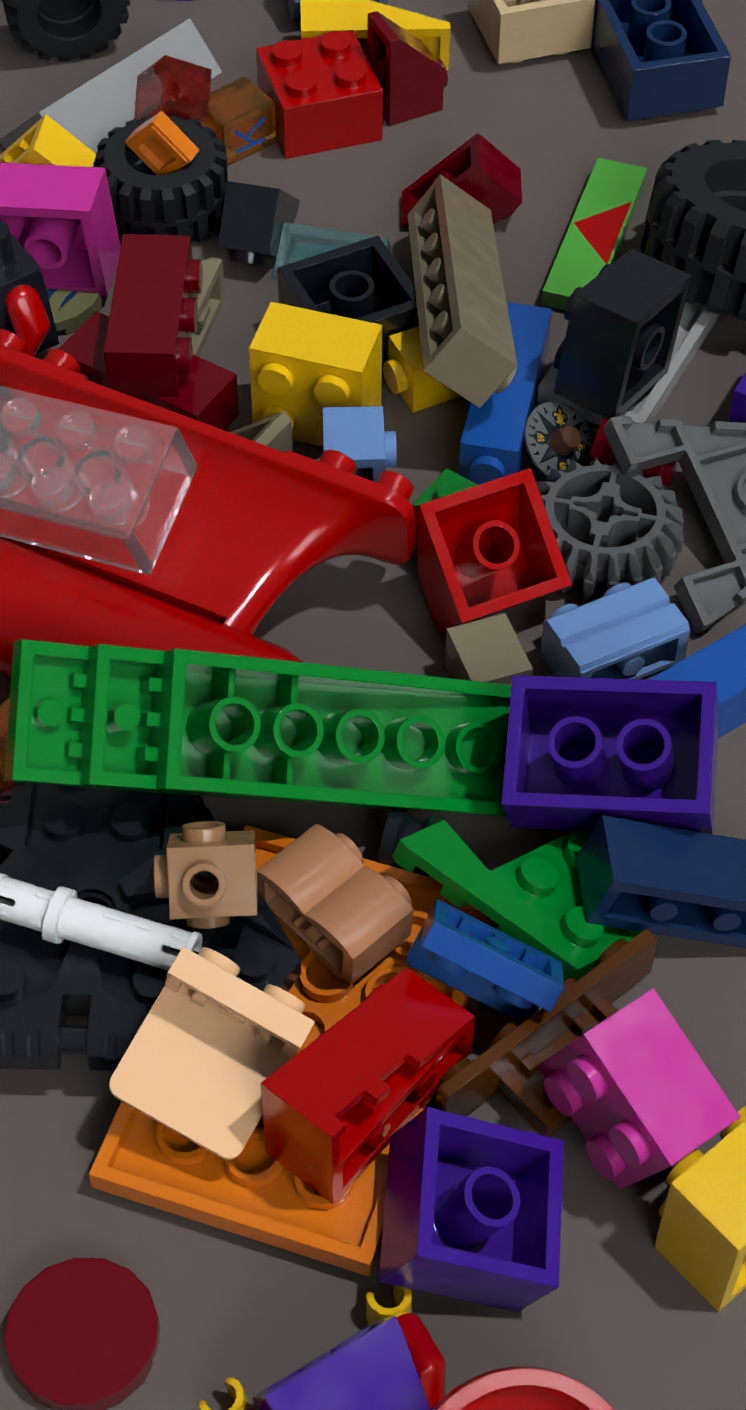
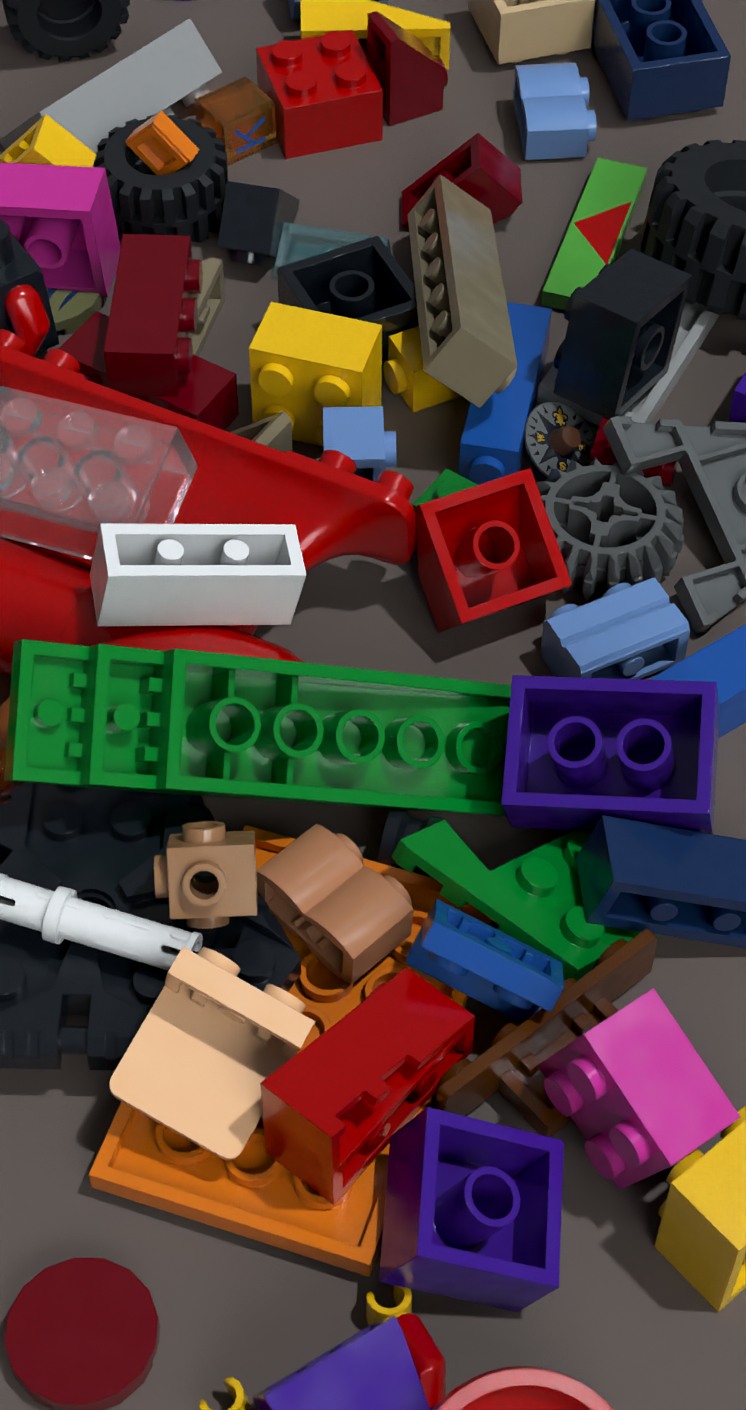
(175, 89): clear red brick -> none
(196, 574): none -> white brick
(485, 651): dark tan brick -> none
(553, 111): none -> medium blue brick

